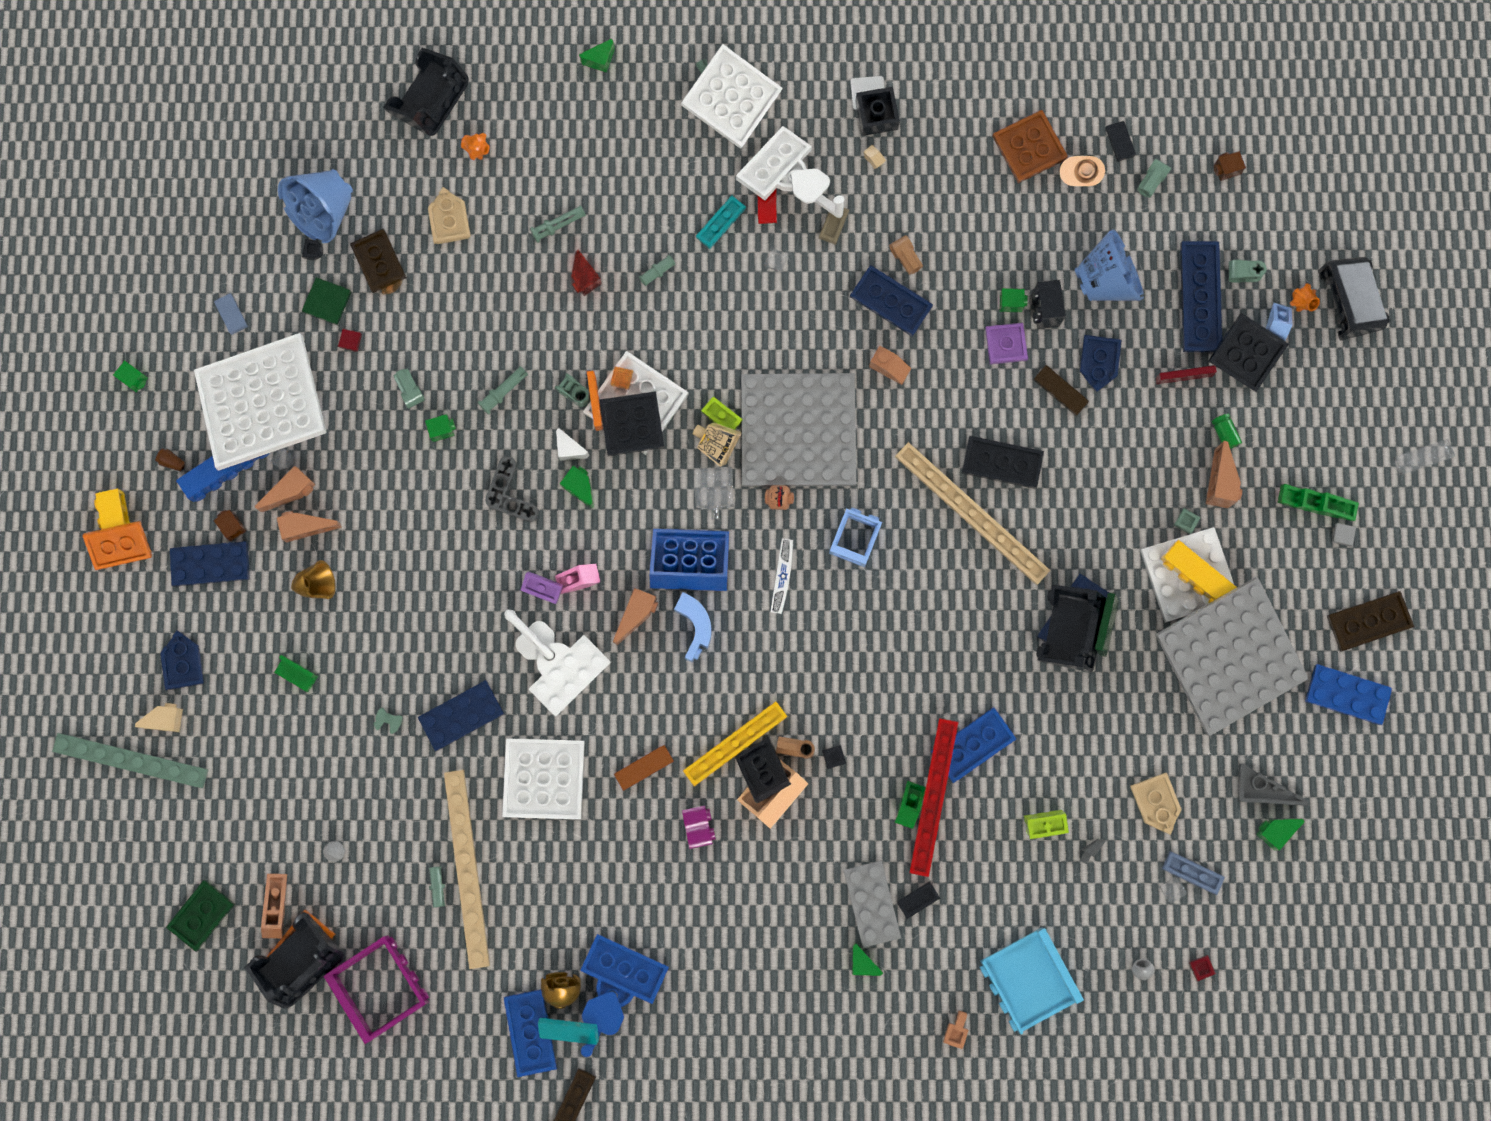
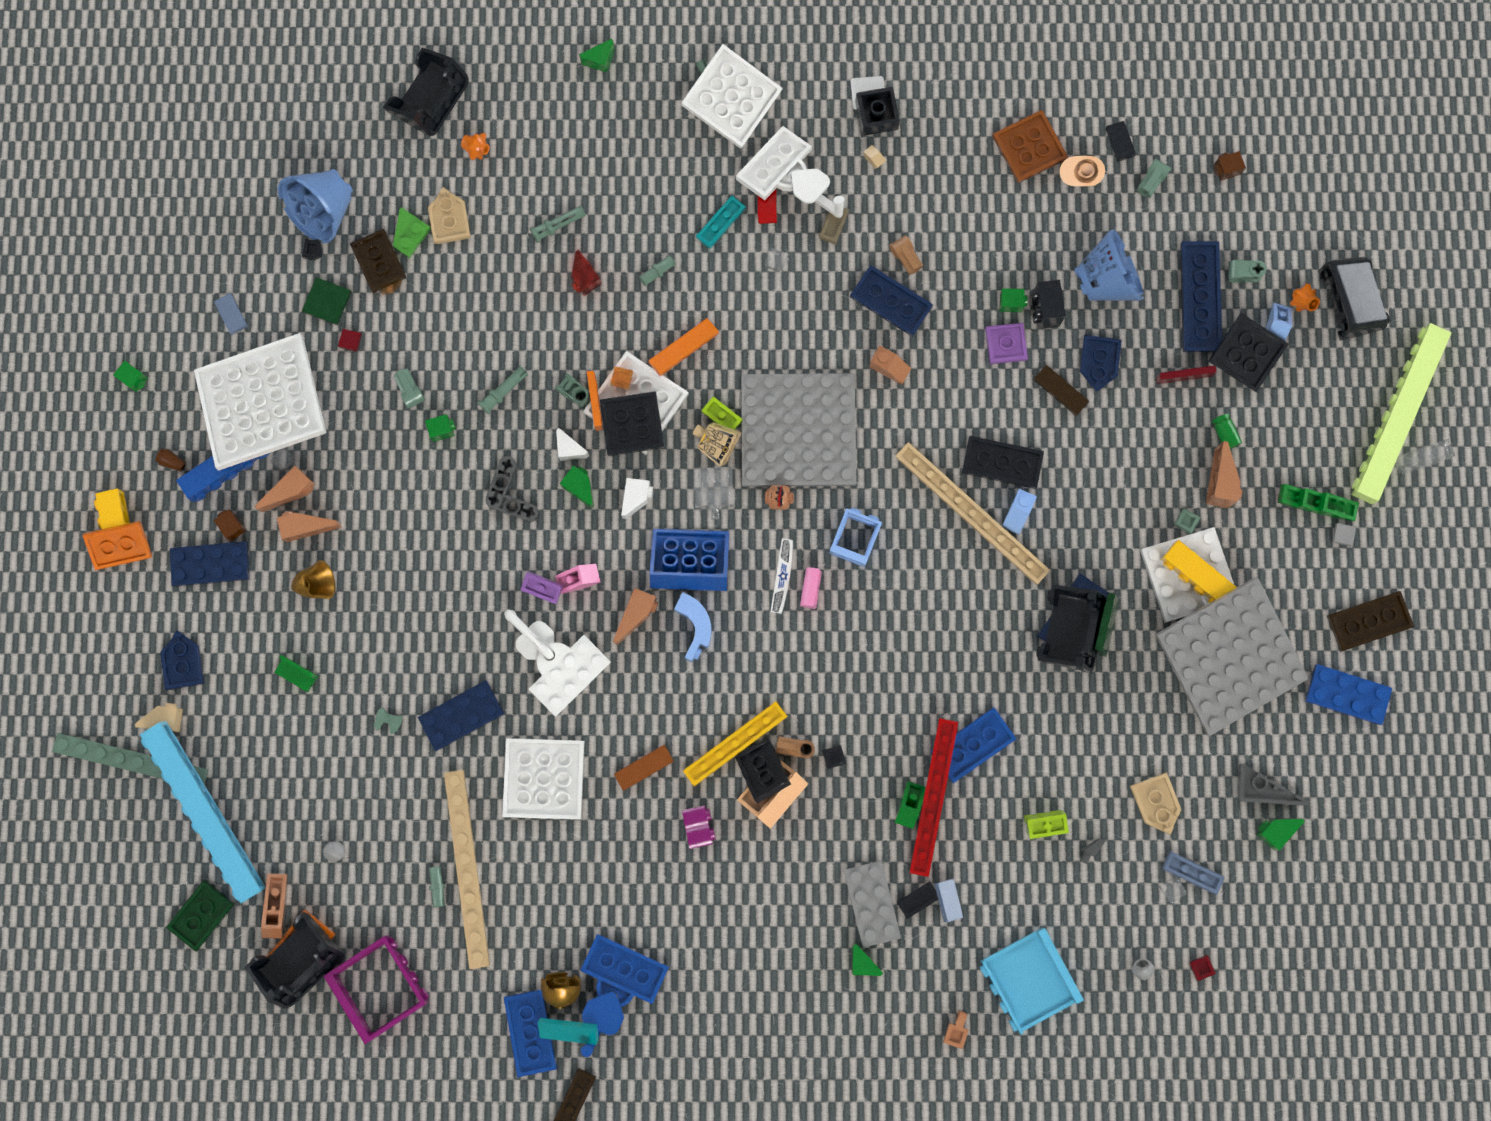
(202, 811): none -> medium azure brick
(409, 233): none -> bright green wing
(635, 496): none -> white slope
(683, 347): none -> orange tile
(811, 588): none -> bright pink brick
(948, 900): none -> tile
(1019, 511): none -> light blue slope
(1401, 413): none -> yellowish green brick

